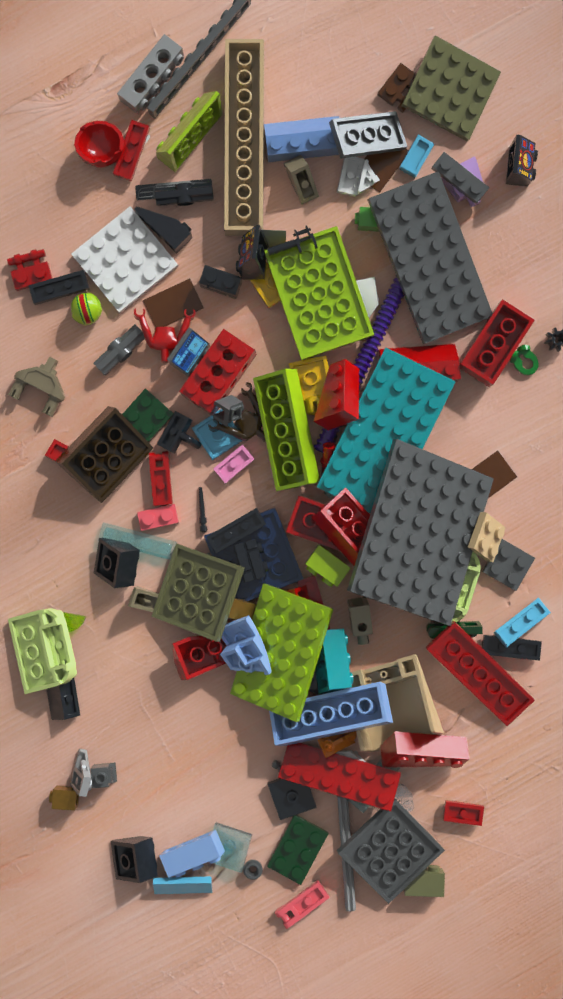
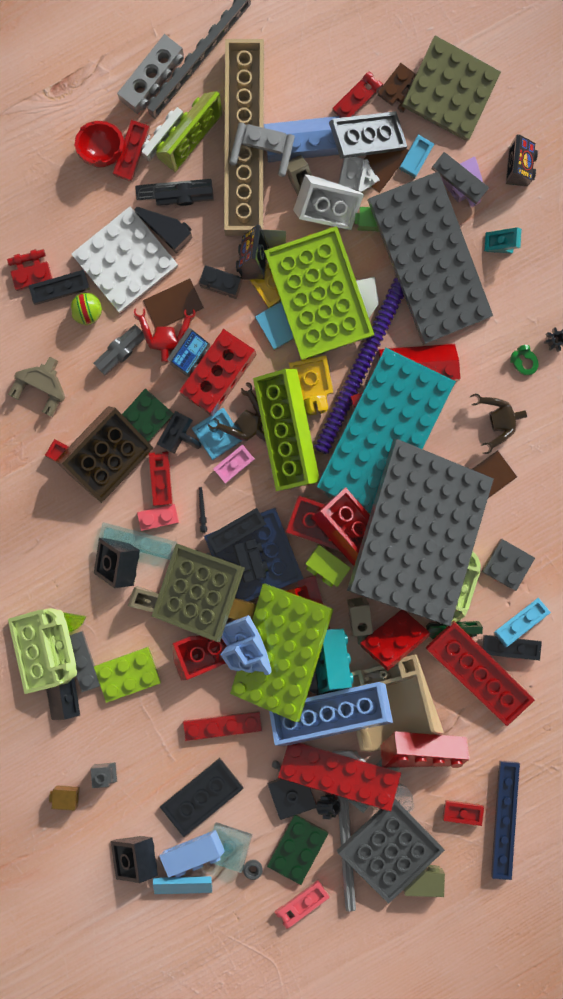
(81, 776): light grey wing -> none
(84, 663): none -> dark grey plate
(127, 674): none -> lime plate
(161, 133): none -> white plate
(201, 797): none -> black tile
(222, 725): none -> red plate
(232, 409): dark grey window -> none
(265, 140): none -> light grey plate
(275, 325): none -> medium azure tile
(293, 243): black piece -> none
(327, 203): none -> white slope
(328, 449): red axle -> none
(328, 806): none -> black gear
(336, 743): orange hinge -> none
(339, 396): red wedge -> none
(357, 96): none -> red plate
(395, 639): none -> red plate
(486, 537): tan plate -> none
(496, 343): red brick -> none
(501, 419): none -> dark brown piece
(503, 240): none -> teal slope
(505, 820): none -> dark blue plate

